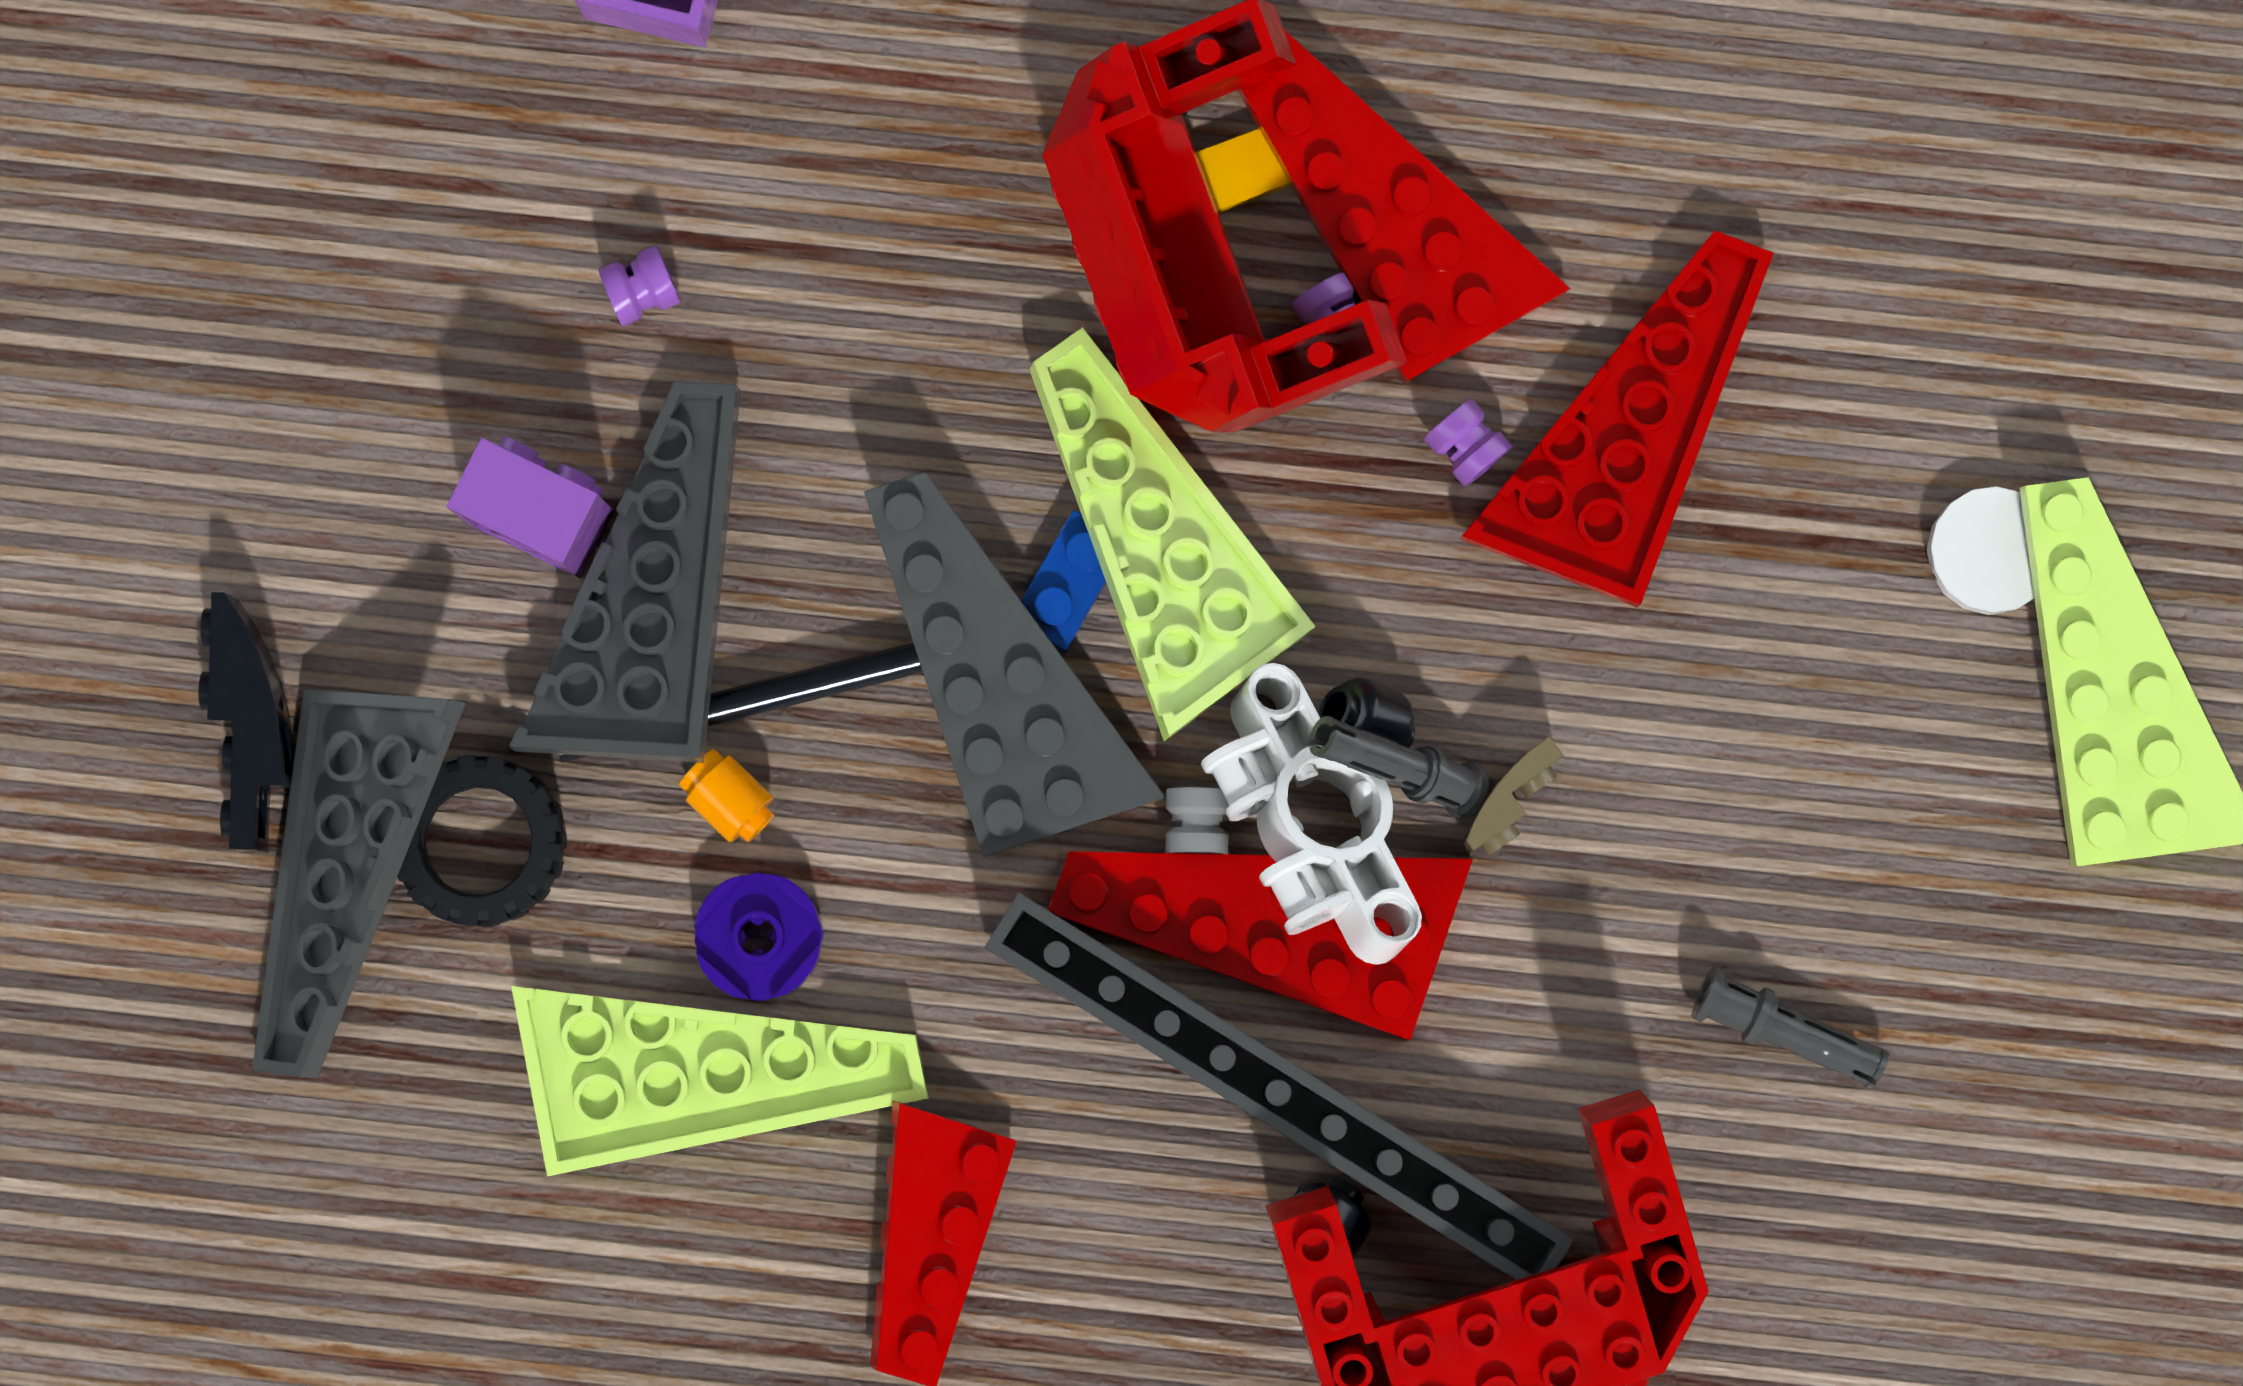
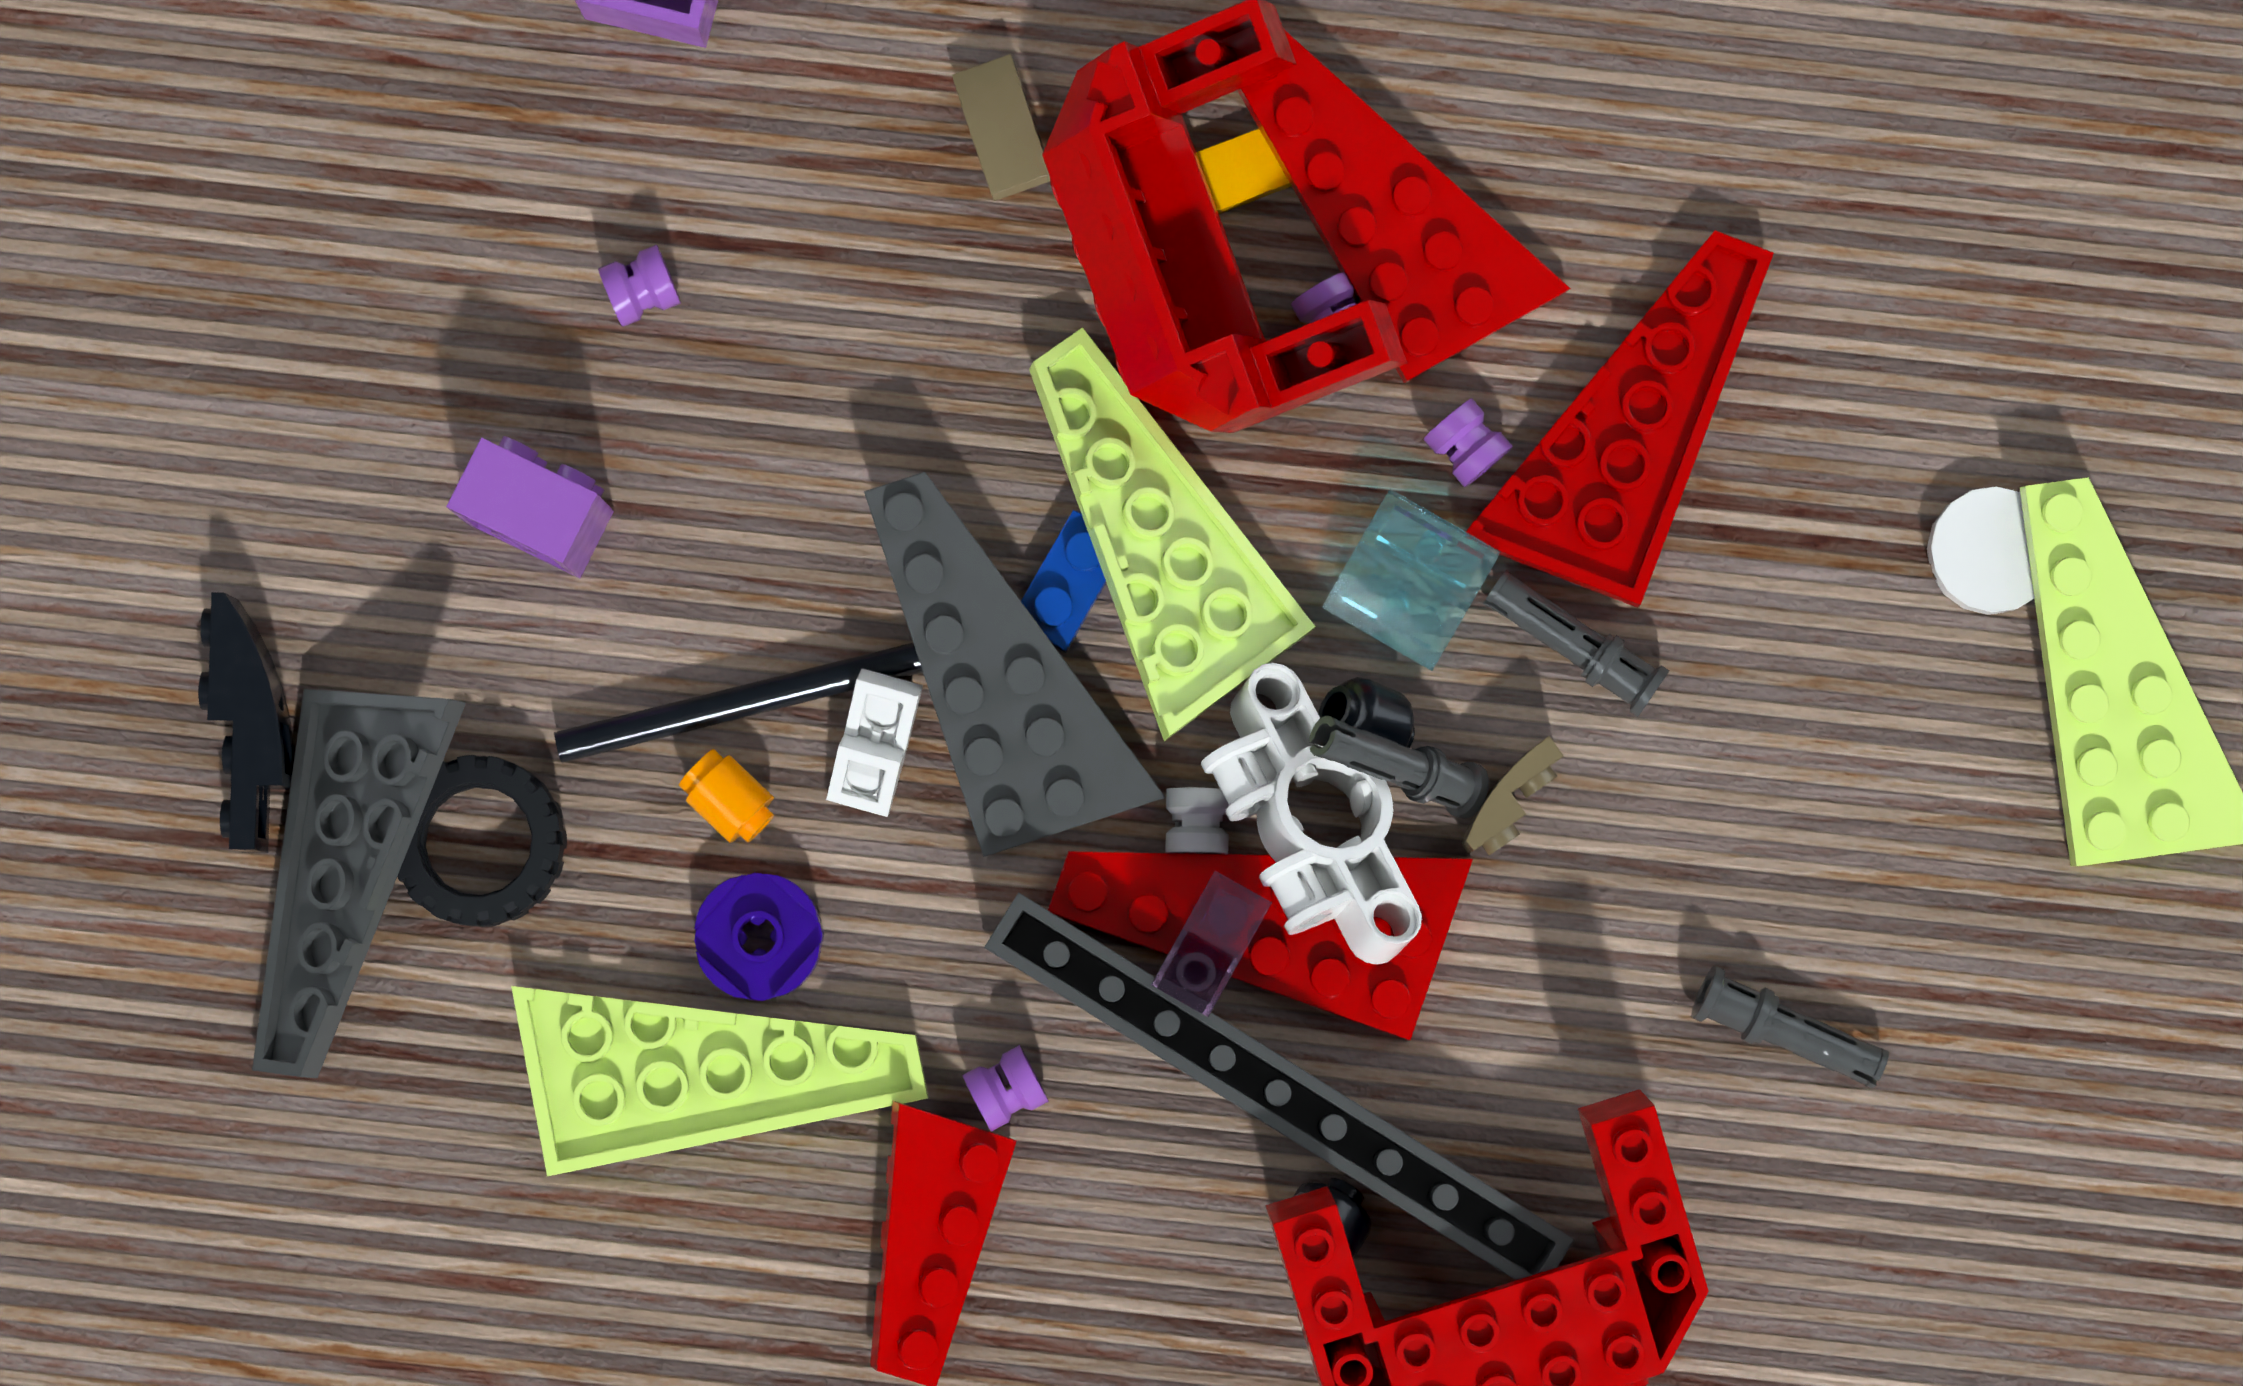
(646, 619): dark grey wing -> none
(874, 742): none -> white slope
(991, 1094): none -> medium lavender wheel
(1002, 127): none -> dark tan slope
(1211, 943): none -> clear purple slope
(1411, 579): none -> clear light blue slope
(1601, 658): none -> dark grey pin

